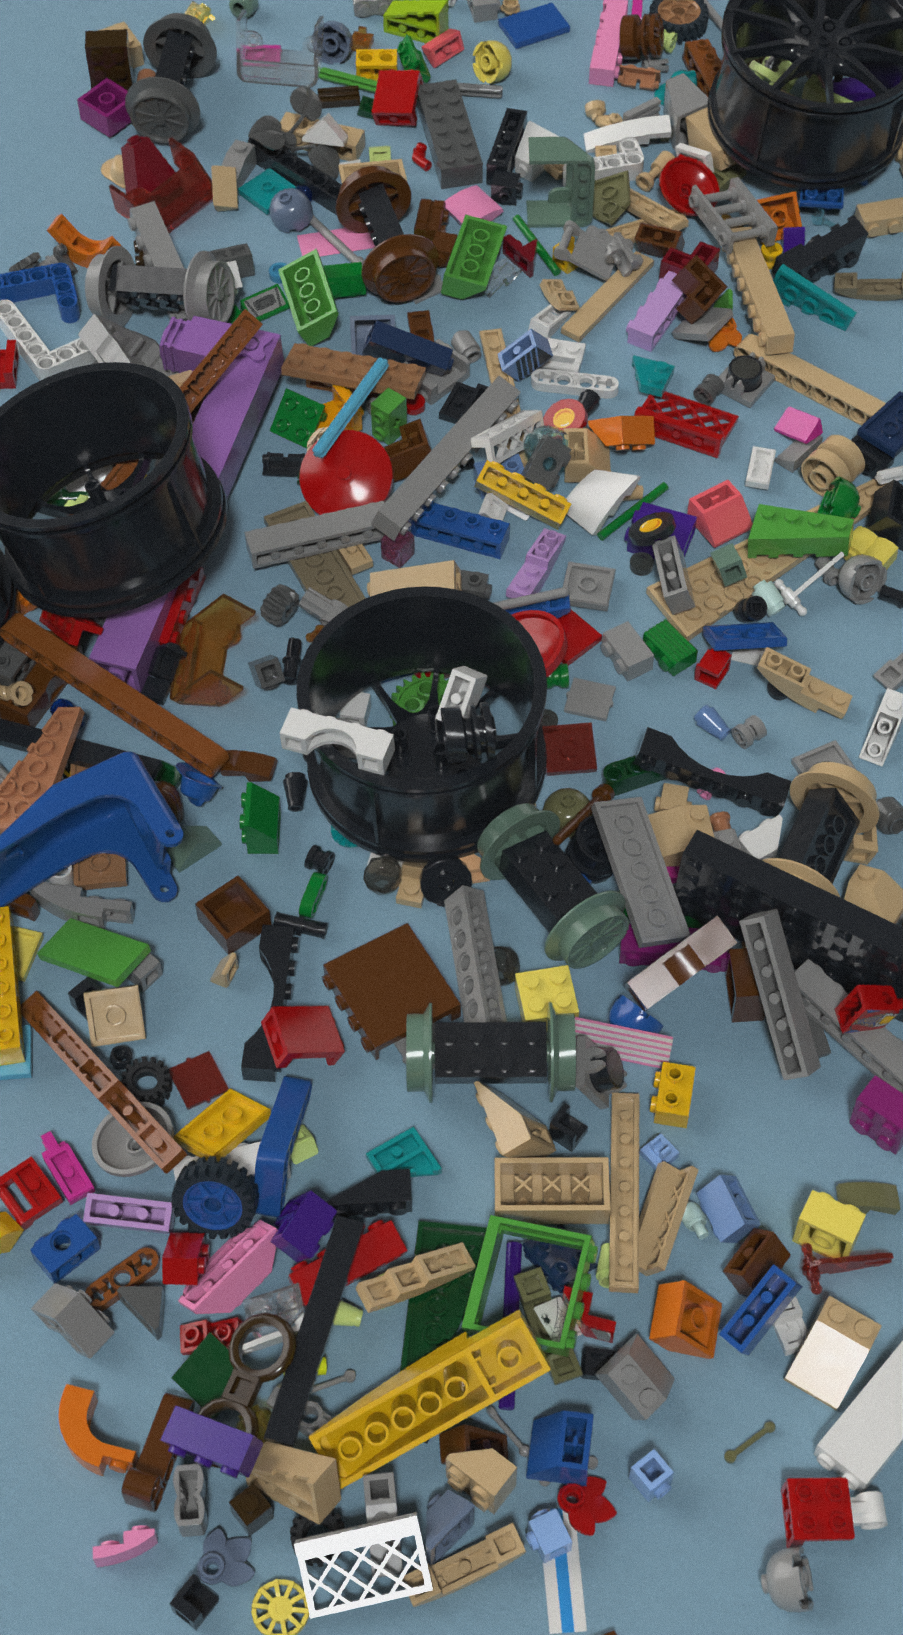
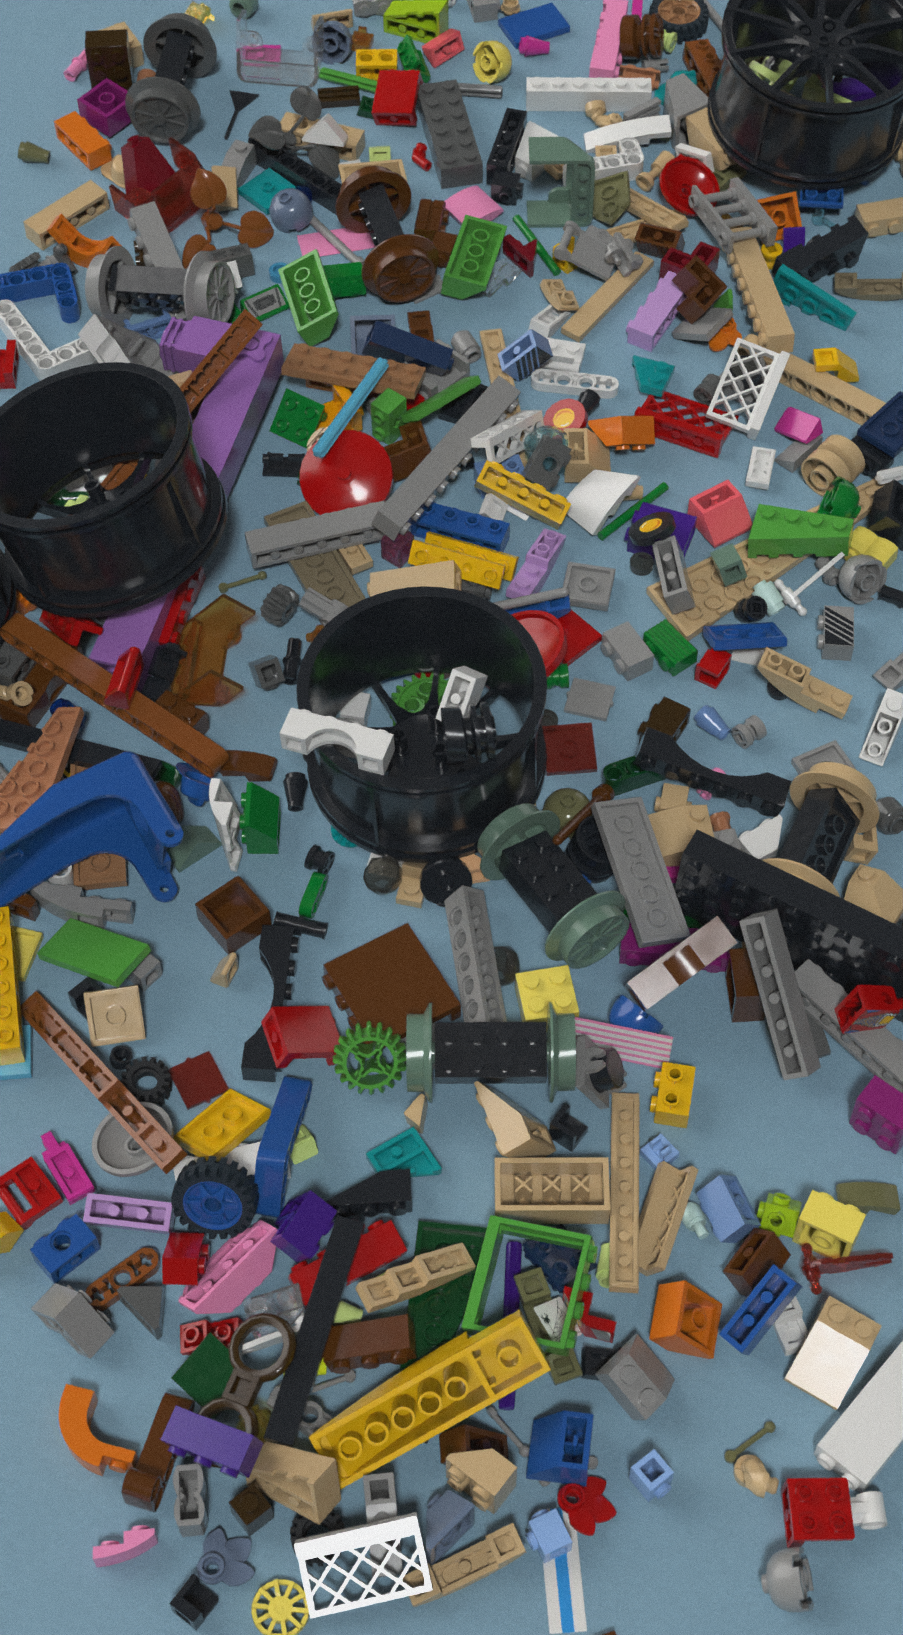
(32, 153): none -> olive cone
(77, 66): none -> bright pink axle
(77, 207): none -> tan brick
(83, 140): none -> orange brick
(125, 679): none -> red tile
(151, 328): none -> medium blue hinge
(184, 711): none -> reddish brown brick
(205, 193): none -> dark orange plant
(223, 587): none -> olive hinge
(227, 821): none -> white slope
(240, 101): none -> black piece
(342, 16): none -> tan slope
(370, 1344): none -> reddish brown brick
(386, 1071): none -> bright green gear
(416, 1113): none -> tan slope
(441, 399): none -> bright green tile
(475, 561): none -> yellow fence
(533, 46): none -> dark pink cone
(573, 93): none -> white brick
(668, 718): none -> dark brown brick
(751, 1474): none -> tan arm
(763, 399): none -> white fence
(779, 1214): none -> lime brick
(835, 360): none -> yellow slope
(836, 633): none -> light grey brick

